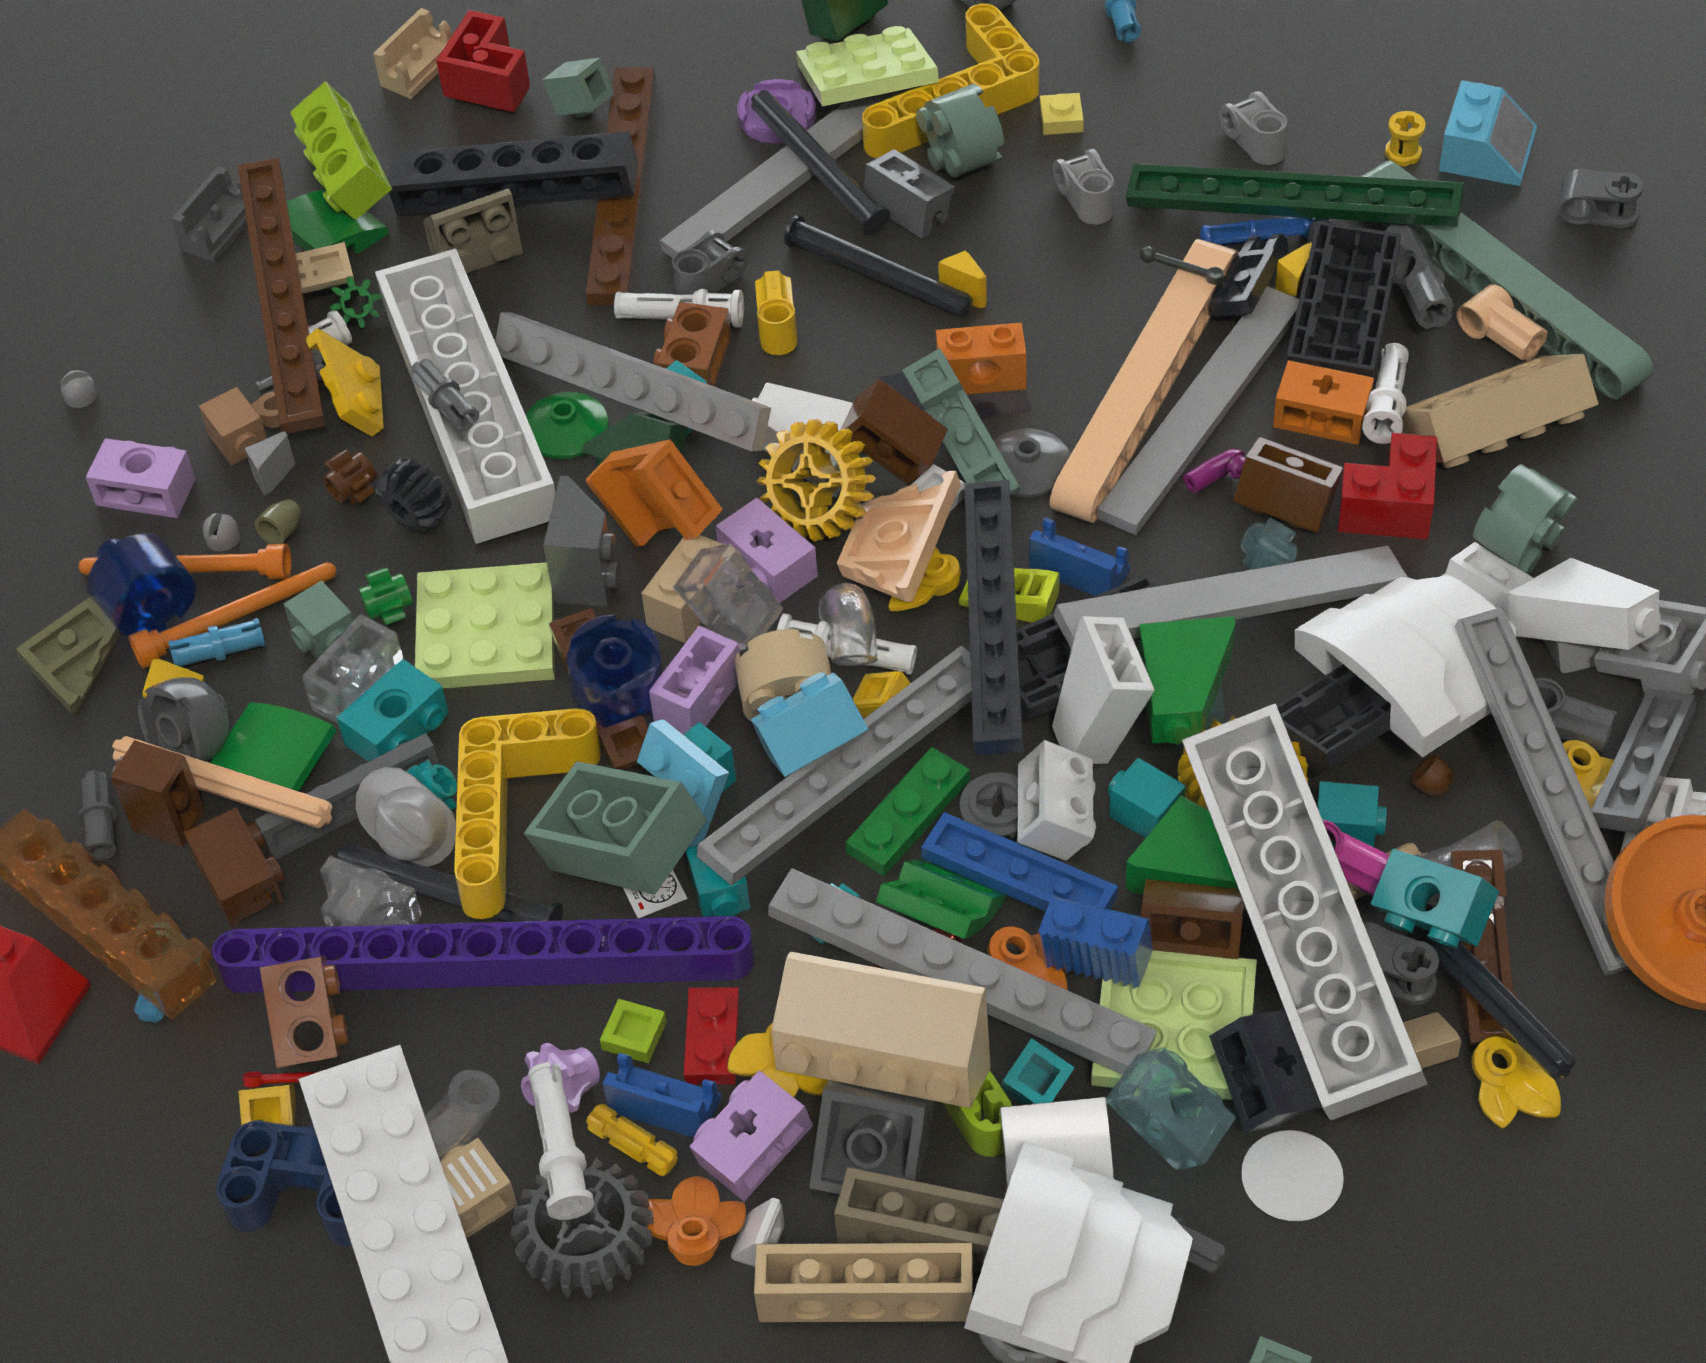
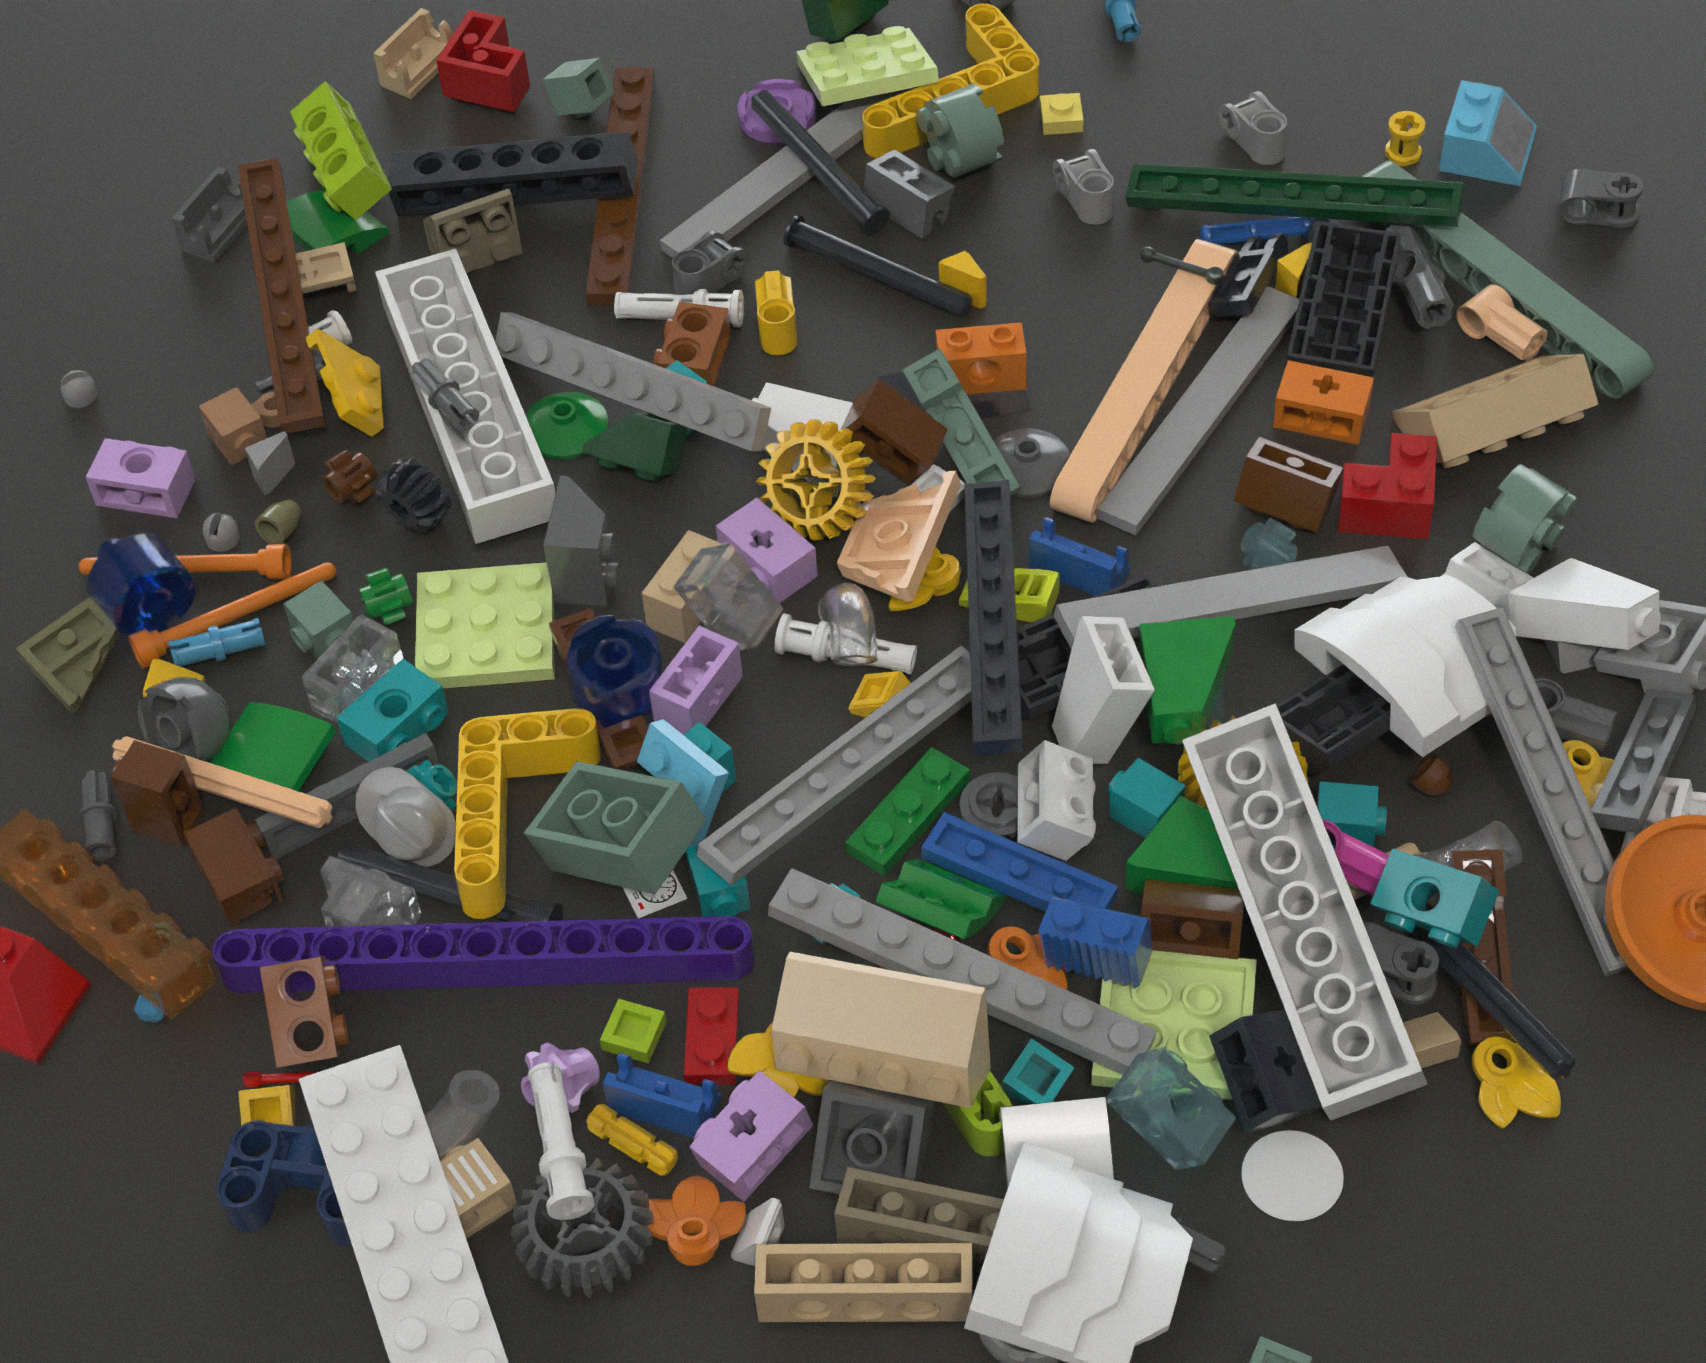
(365, 308): green gear -> none
(653, 491): orange panel -> none
(777, 667): tan brick -> none
(808, 722): medium azure slope -> none
(1212, 470): magenta arm -> none
(1386, 401): white pin -> none

